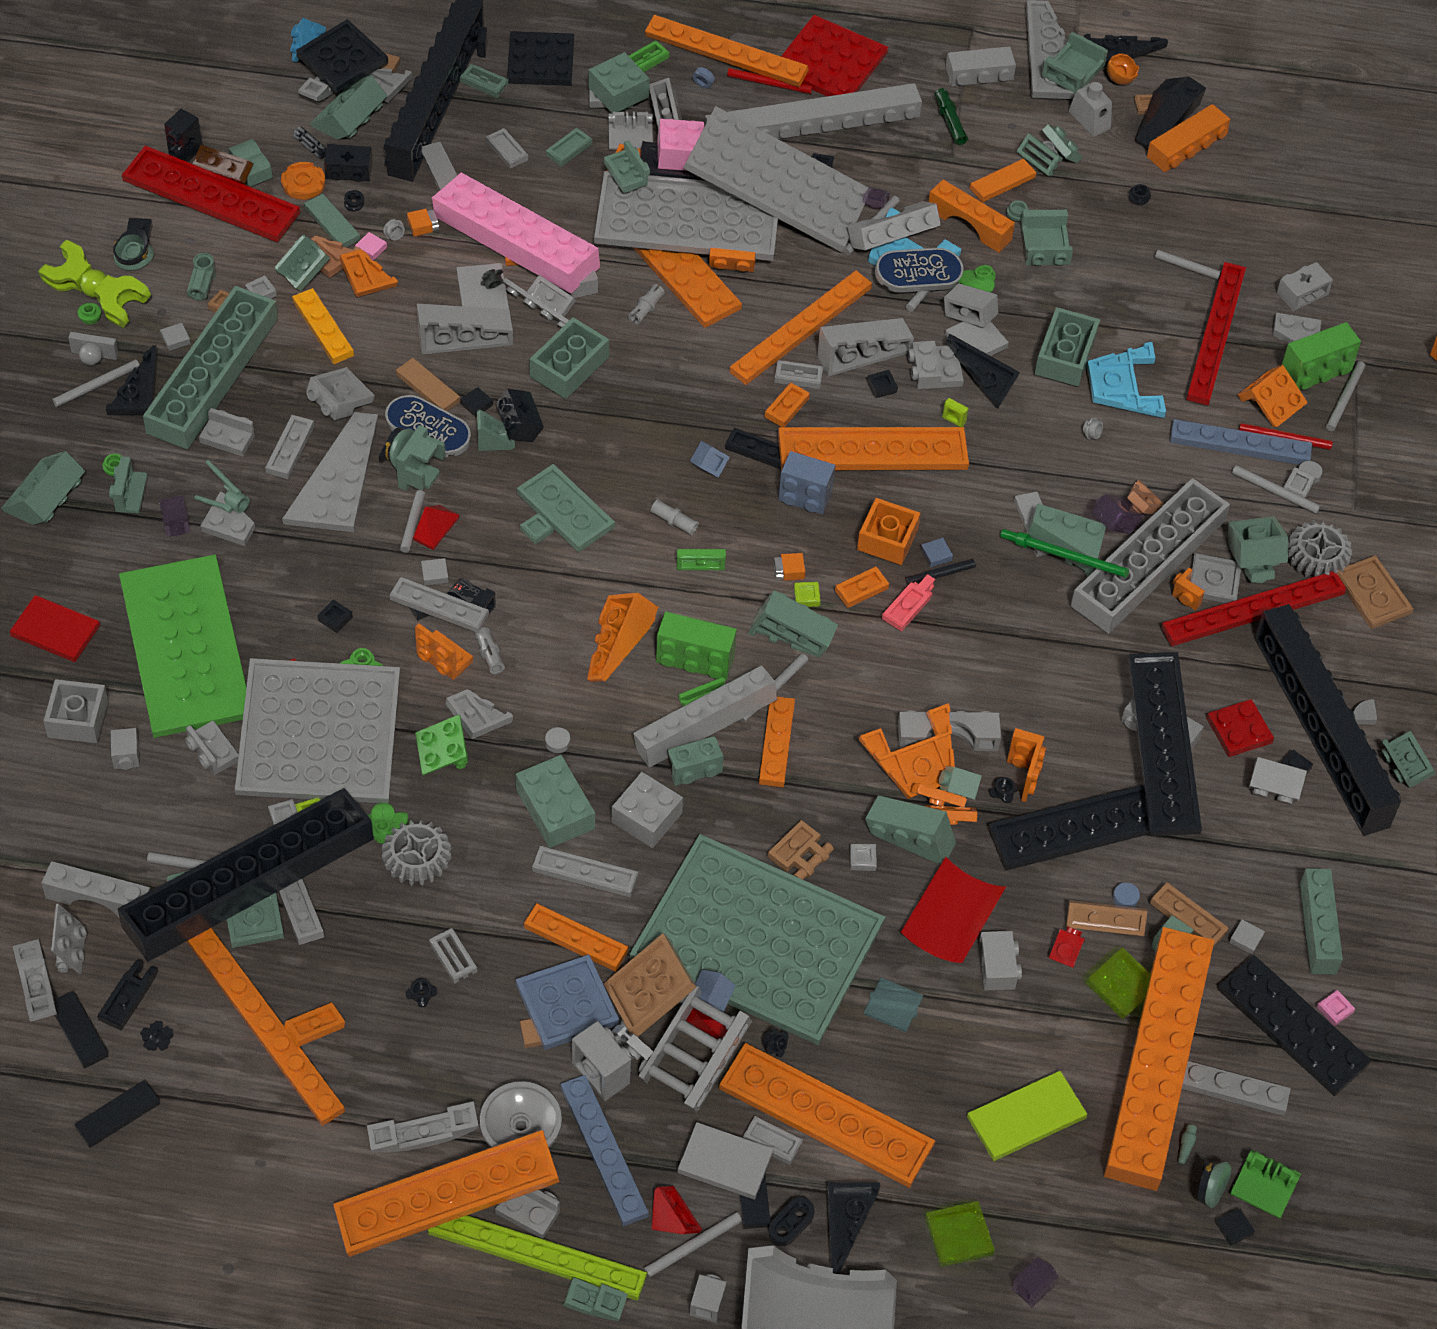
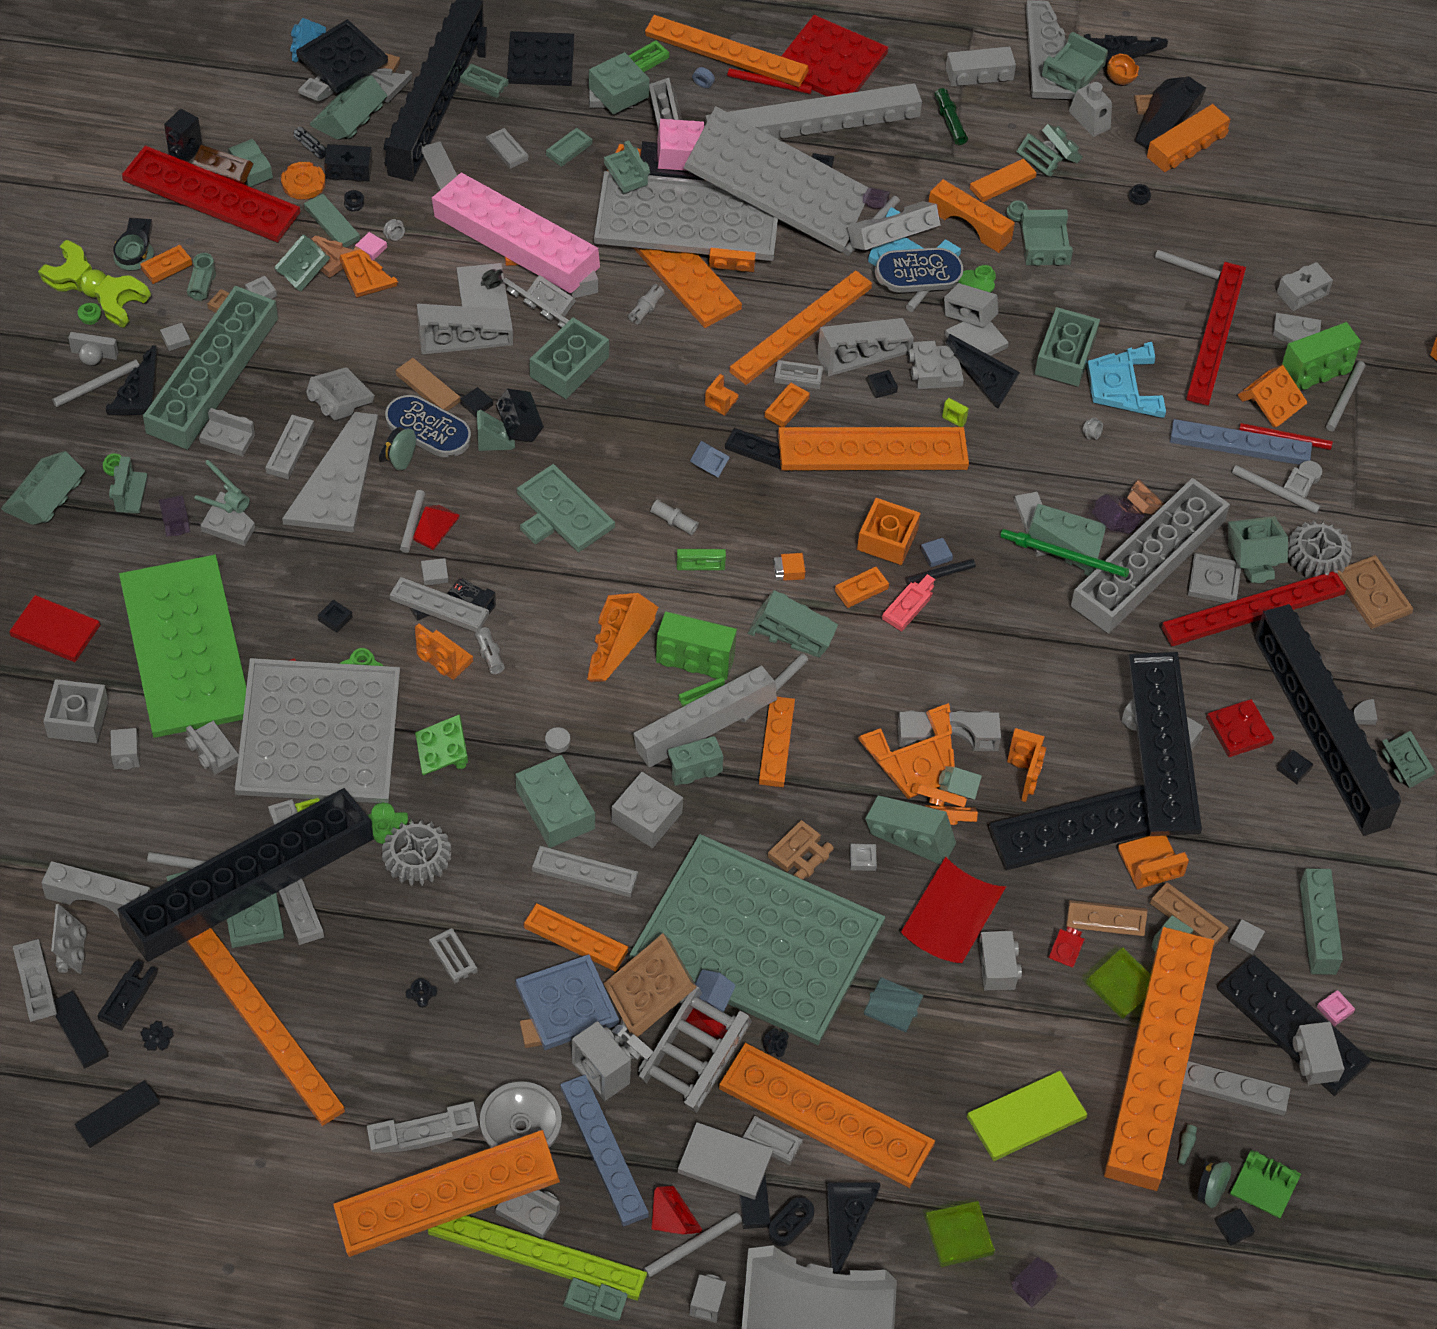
(166, 264): none -> orange plate
(314, 1024): orange plate -> none
(323, 326): light orange plate -> none
(412, 459): sand green panel -> none
(422, 222): orange piece -> none
(477, 714): light grey wing -> none
(629, 128): light grey hinge -> none
(719, 397): none -> orange panel
(806, 482): sand blue brick -> none
(807, 593): lime tile -> none
(1007, 784): black plate -> none
(1126, 895): sand blue tile -> none
(1152, 861): none -> orange bracket
(1186, 591): orange bracket -> none
(1277, 780): light grey brick -> none
(1318, 1053): none -> light grey brick

